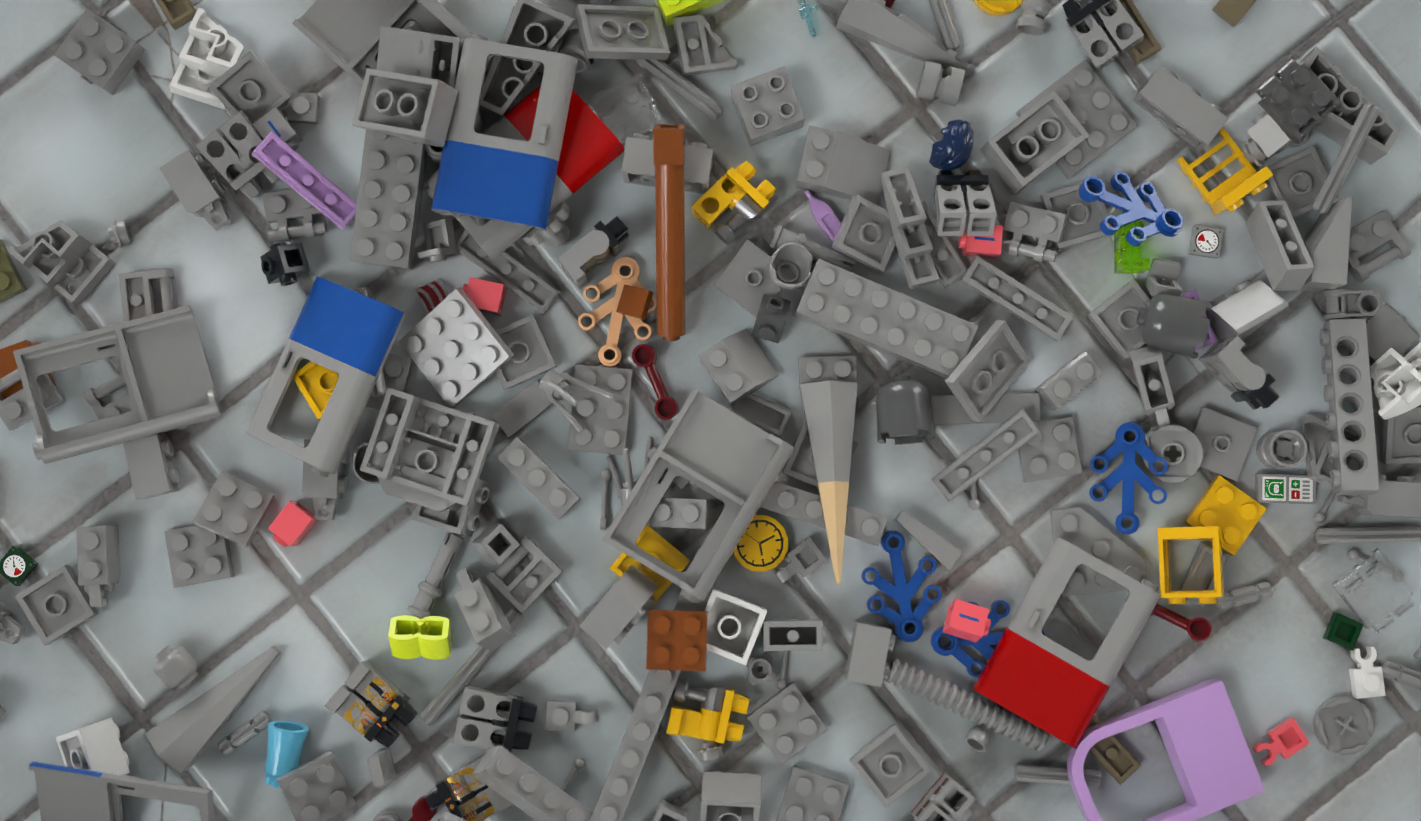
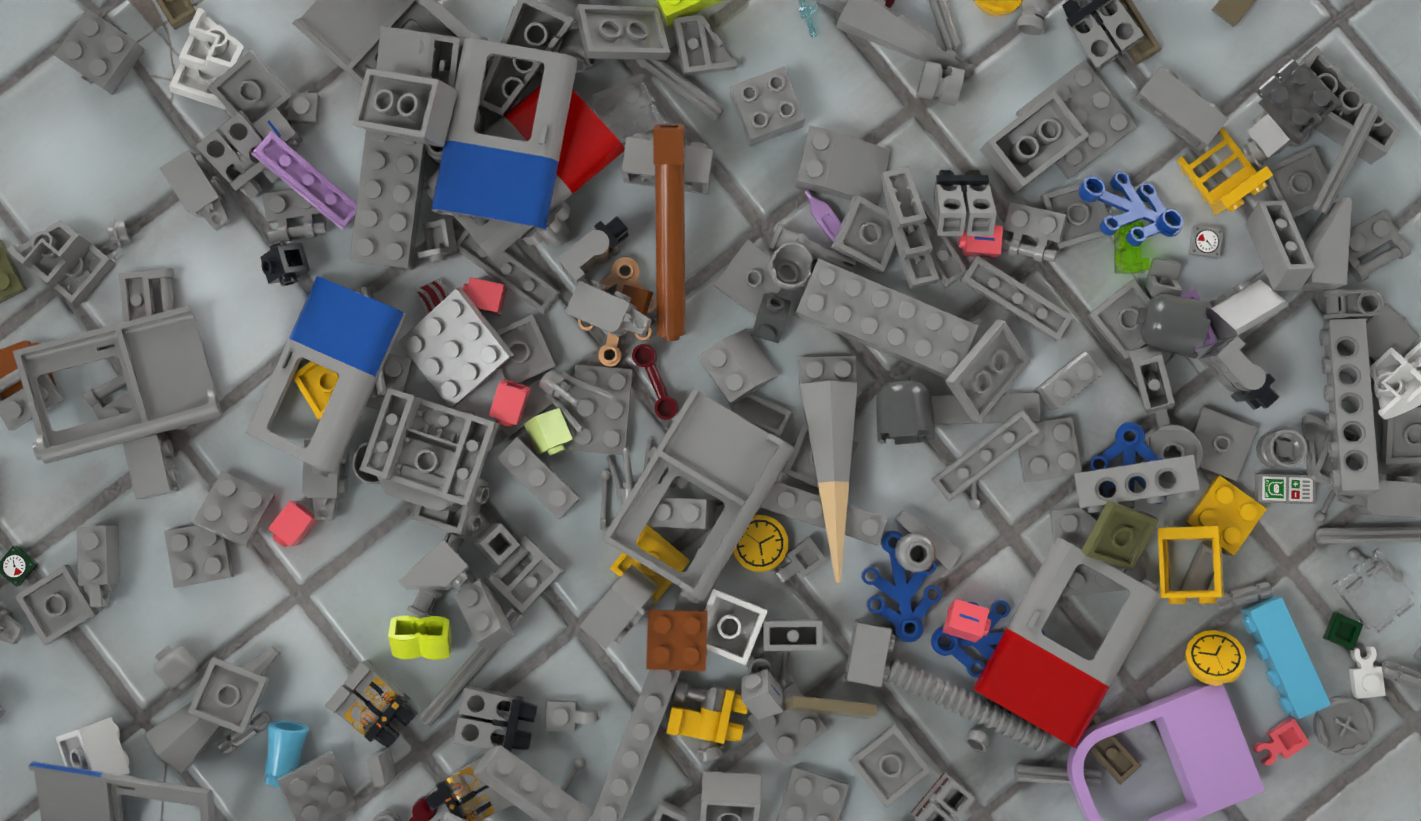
(228, 695): none -> light grey plate
(437, 570): none -> light grey slope
(509, 402): none -> coral brick
(548, 432): none -> yellowish green brick
(606, 311): none -> light grey hinge
(735, 193): yellow hips -> none
(762, 694): none -> light grey brick
(830, 707): none -> dark tan tile
(915, 552): none -> light grey head
(954, 147): dark blue hair -> none
(1120, 535): none -> olive plate
(1183, 467): none -> light grey brick
(1197, 628): dark red bar -> none
(1215, 657): none -> yellow tile
(1285, 657): none -> medium azure brick

